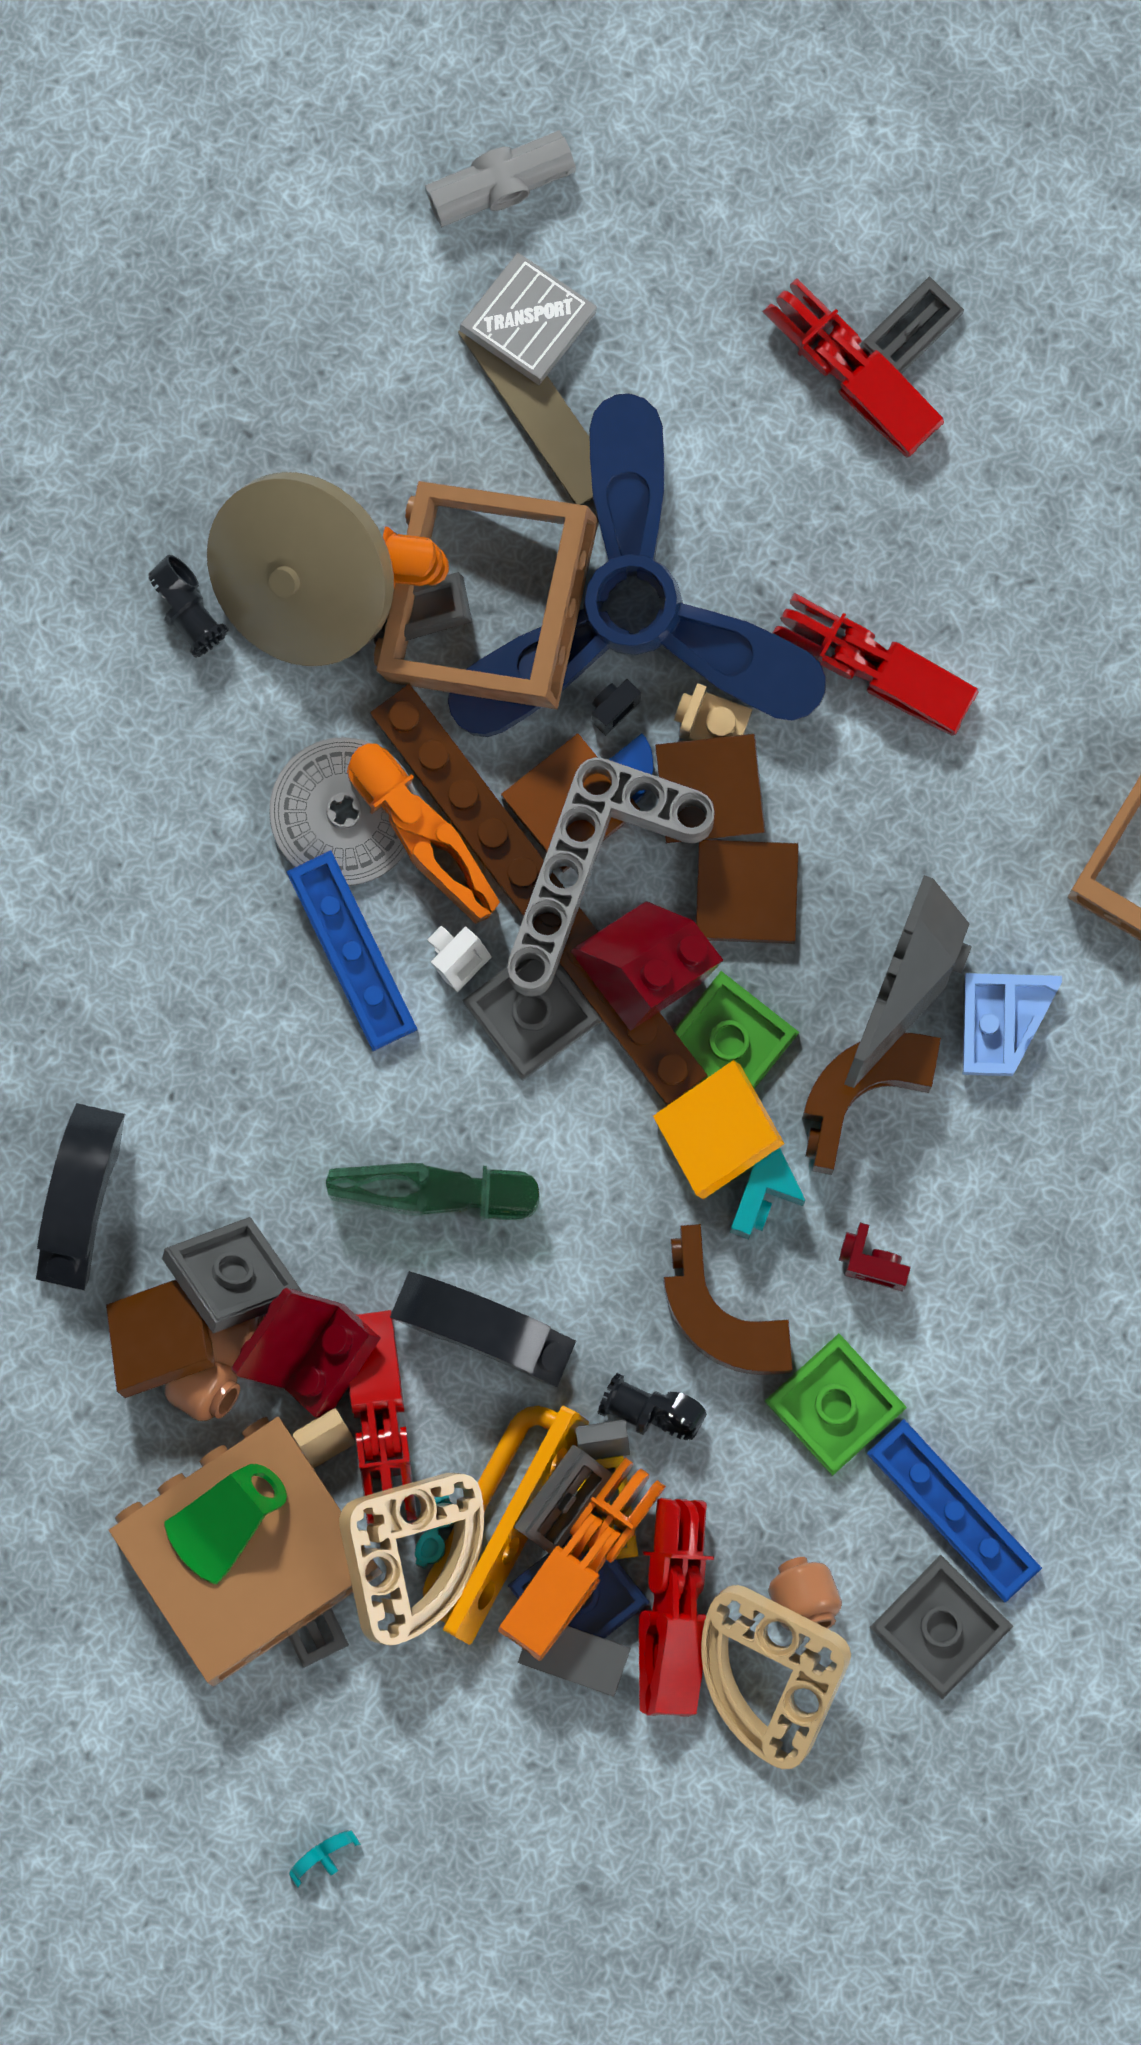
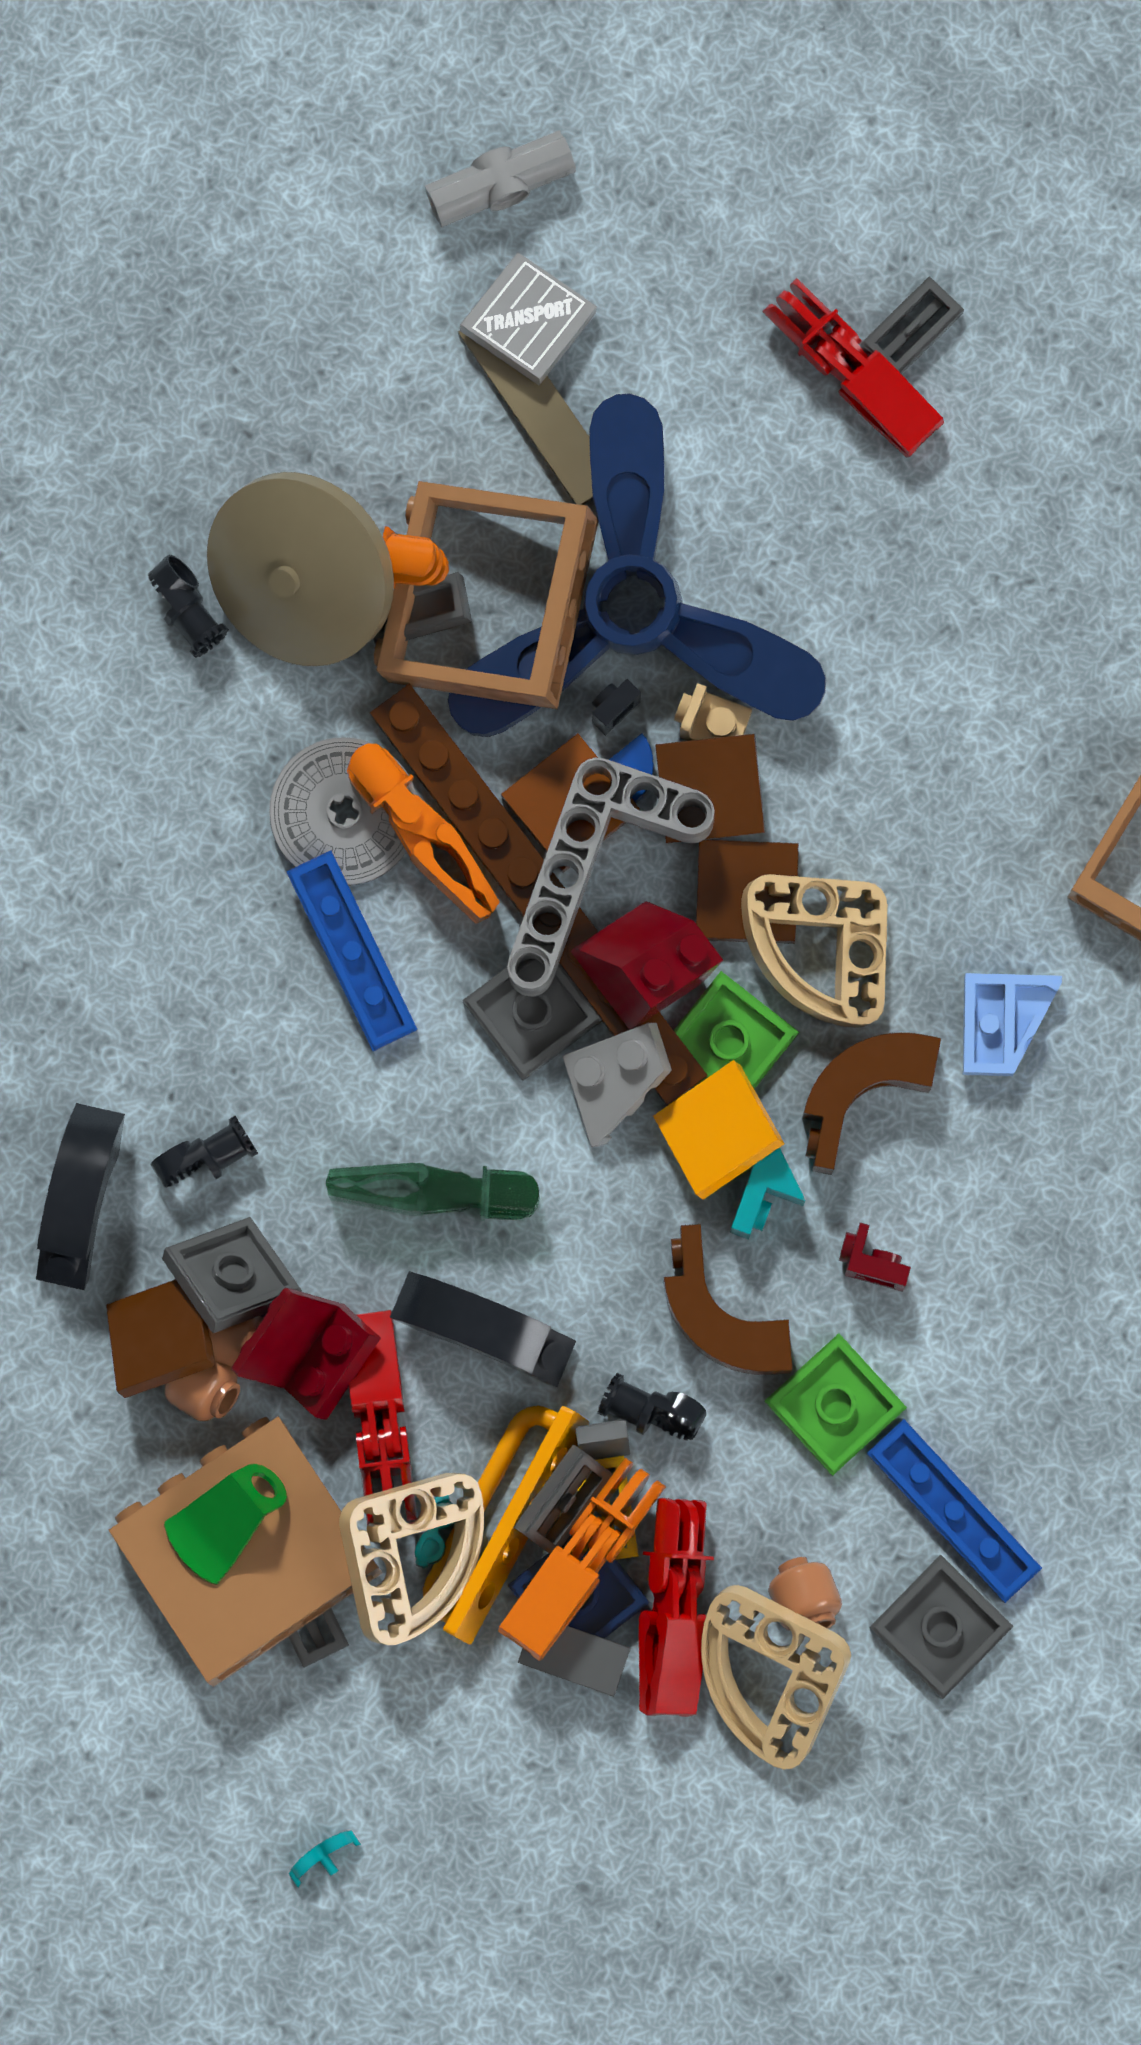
(216, 1151): none -> black connector
(324, 1438): tan tile -> none
(458, 956): white tile -> none
(615, 1077): none -> light grey wing
(850, 929): none -> tan beam
(900, 680): red arm -> none
(917, 974): dark grey wedge -> none

